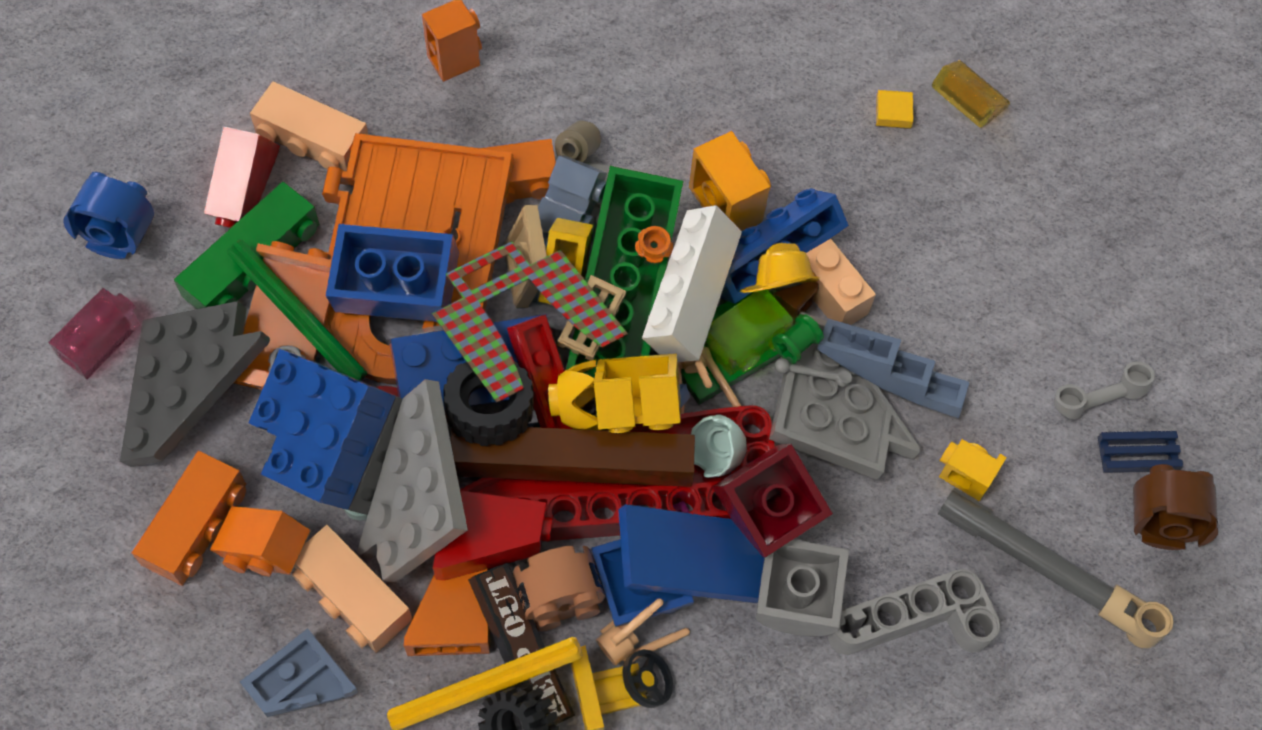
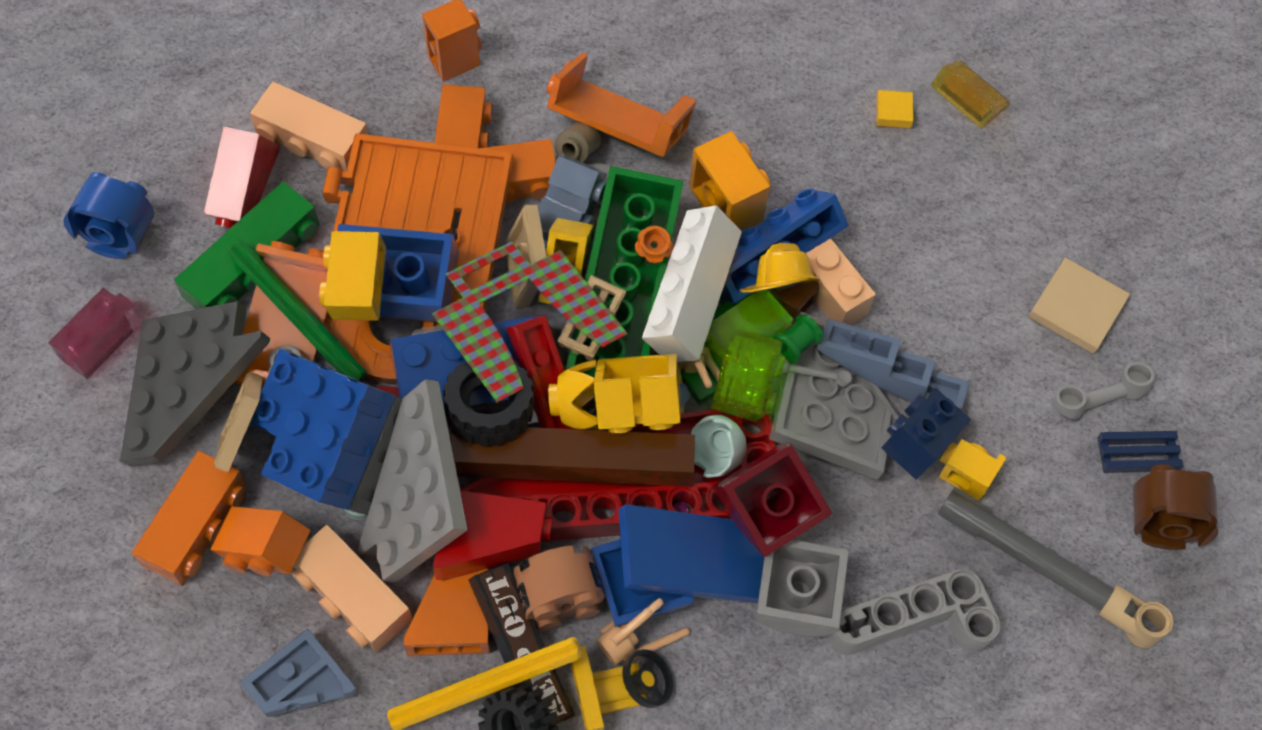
(238, 421): none -> tan tile
(353, 275): none -> yellow brick
(463, 116): none -> orange brick
(615, 113): none -> orange panel
(748, 375): none -> clear neon green brick
(926, 432): none -> dark blue brick
(1079, 305): none -> tan tile

